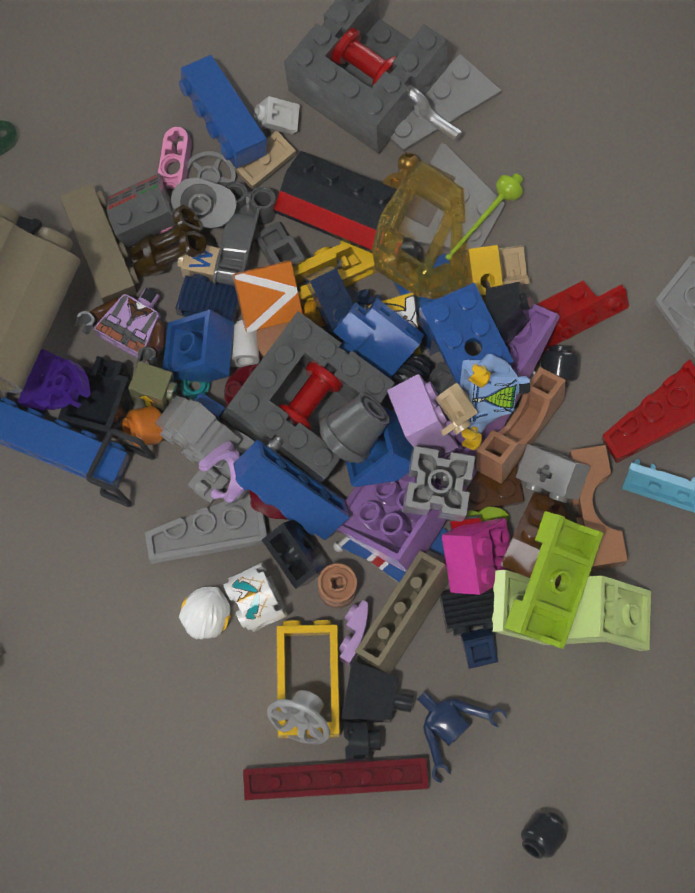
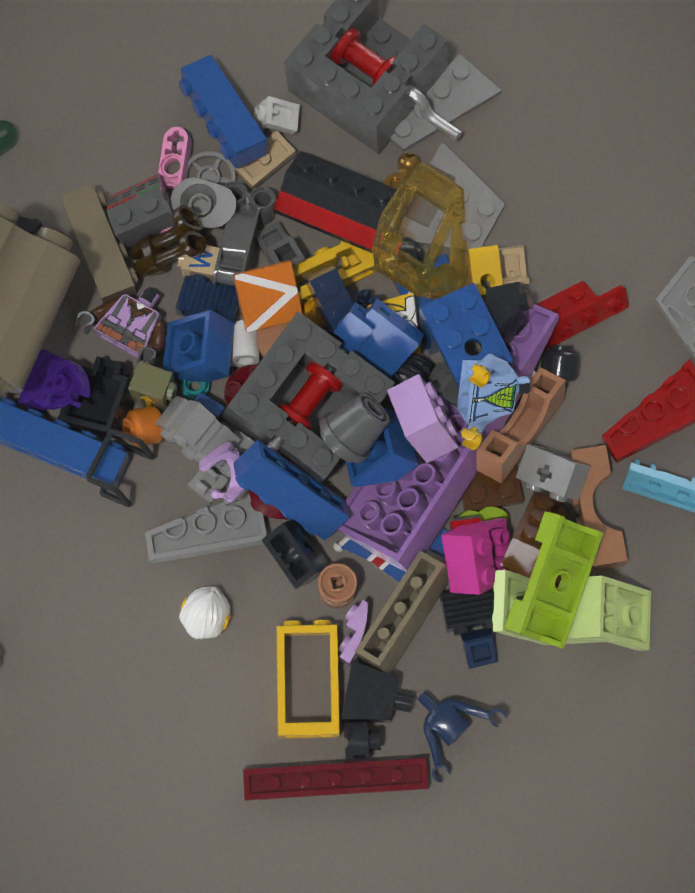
(255, 597): white brick -> none
(302, 713): light grey wheel -> none
(454, 474): light grey brick -> none
(457, 408): tan bracket -> none
(508, 189): lime sword -> none
(543, 835): black head -> none

